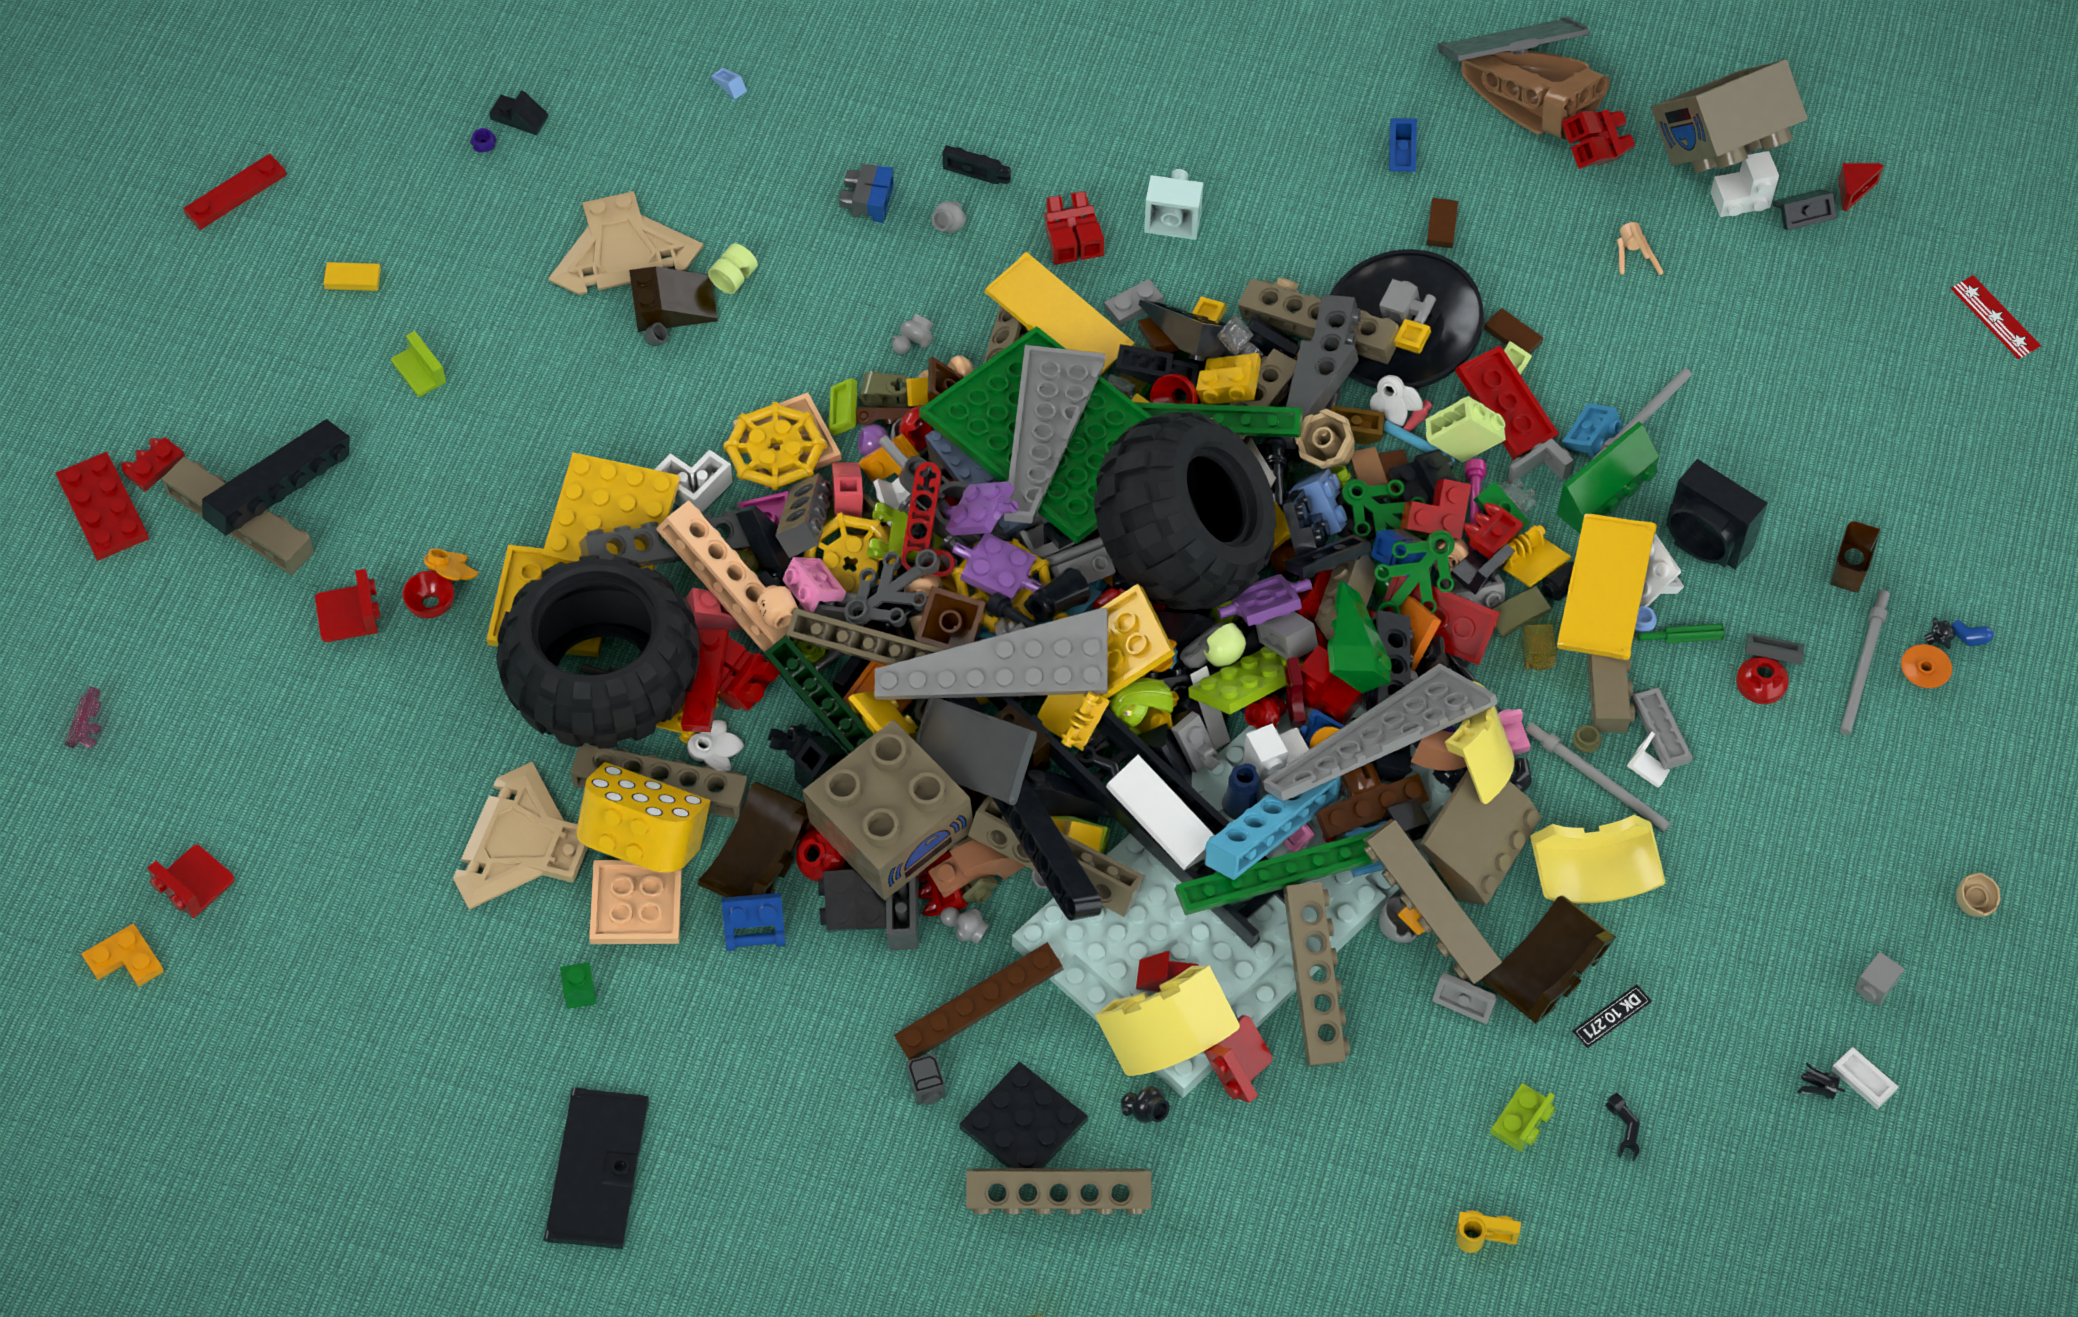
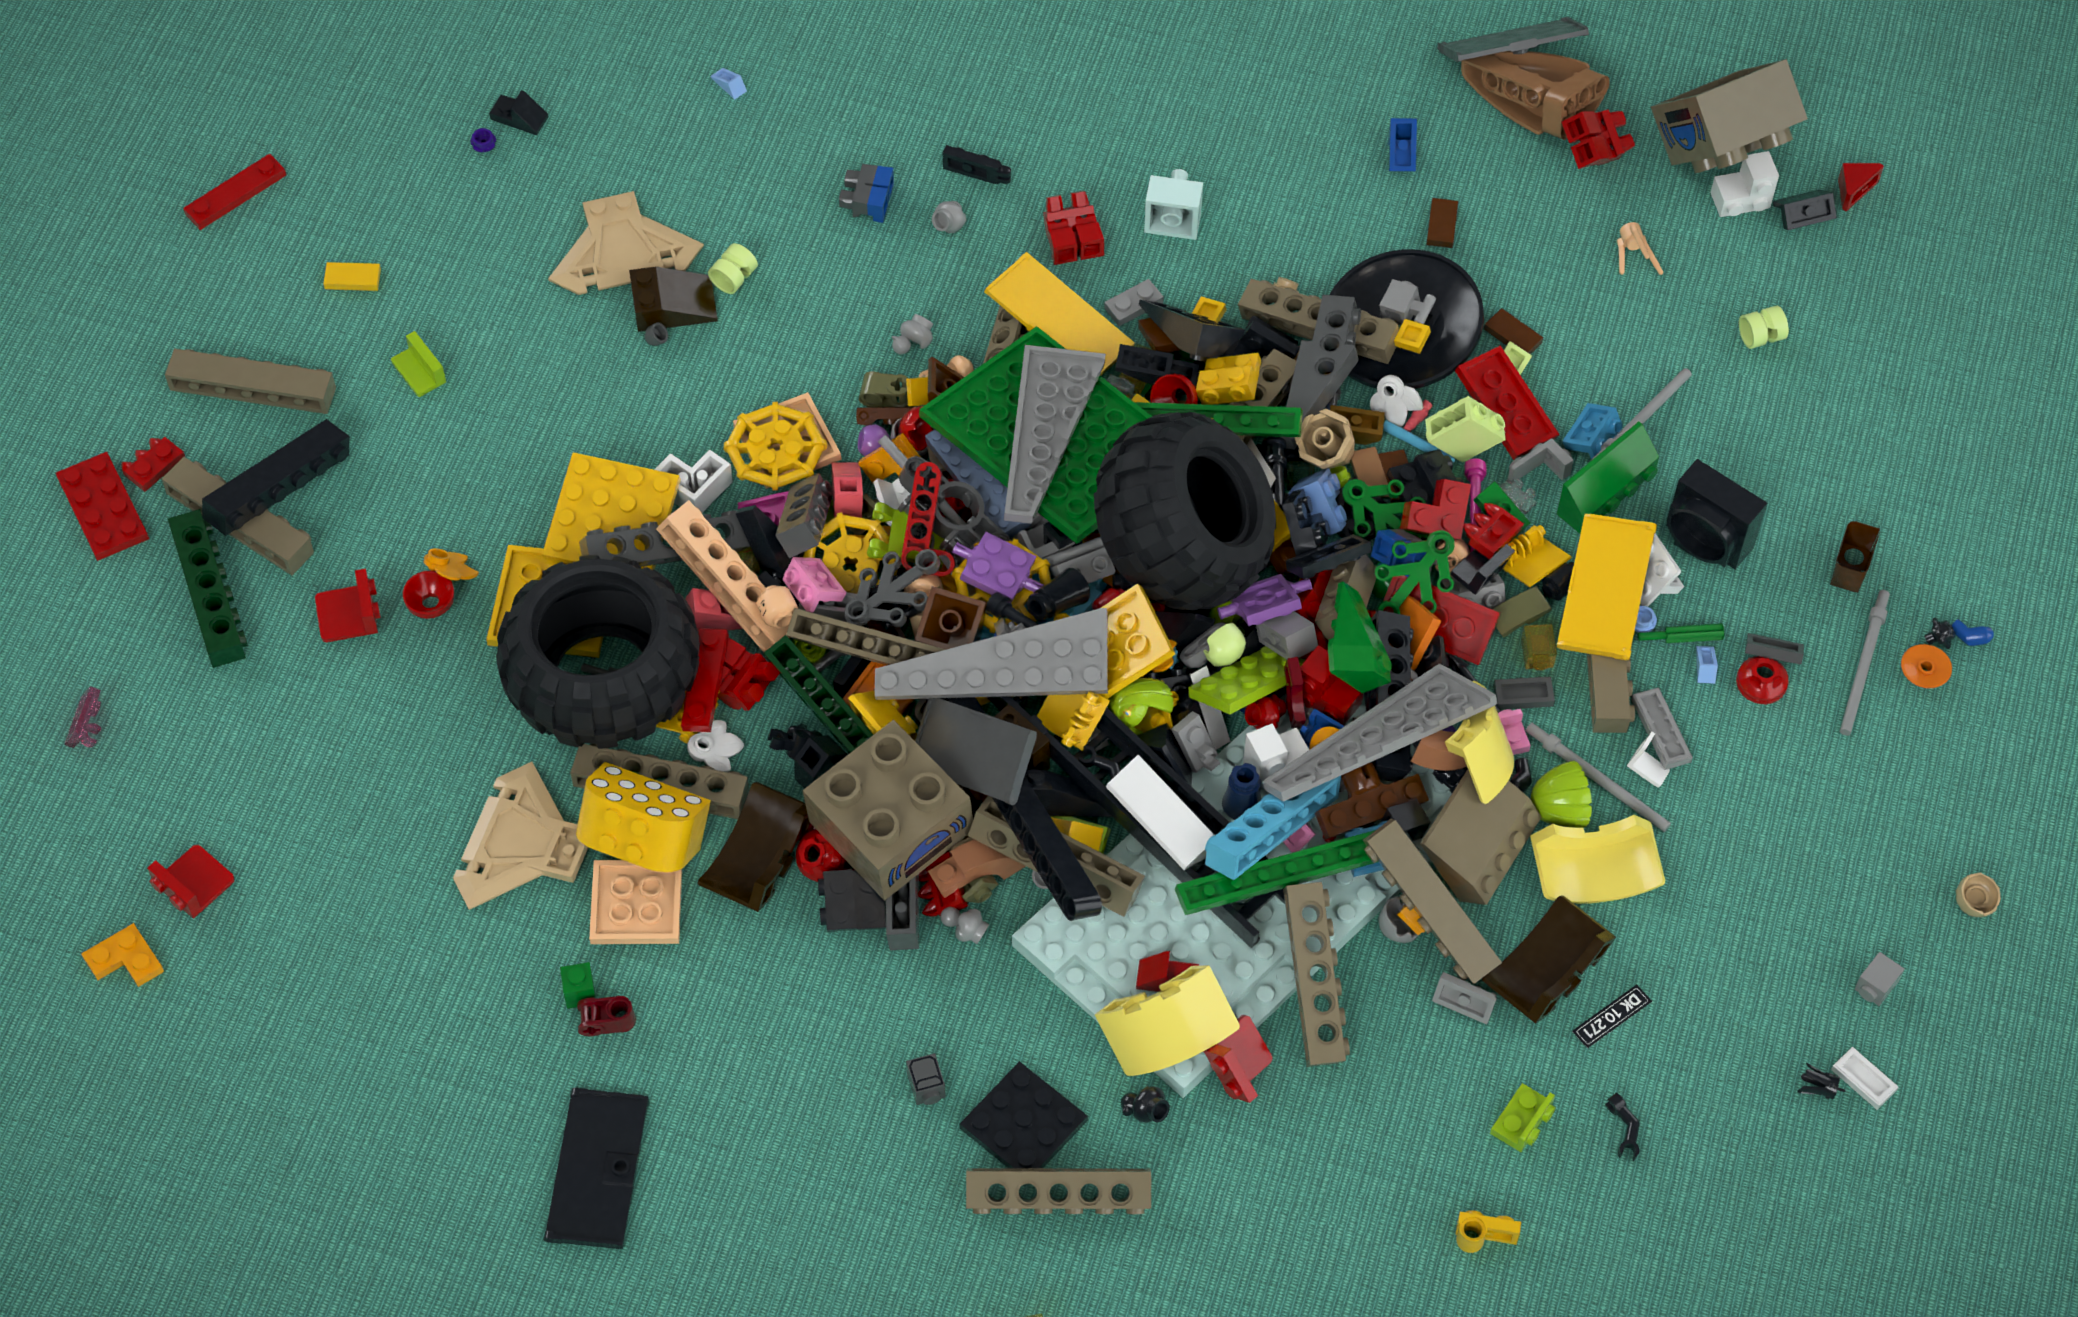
(222, 647): none -> dark green brick
(250, 381): none -> dark tan brick
(602, 1015): none -> dark red piece
(753, 912): blue plate -> none
(843, 406): lime tile -> none
(979, 1002): reddish brown plate -> none
(980, 508): medium lavender plate -> none
(1236, 337): clear plate -> none
(1524, 693): none -> dark grey tile
(1563, 796): none -> lime hair
(1587, 739): olive plate -> none
(1706, 664): none -> light blue piece
(1764, 326): none -> yellowish green wheel
(1995, 317): red sticker -> none

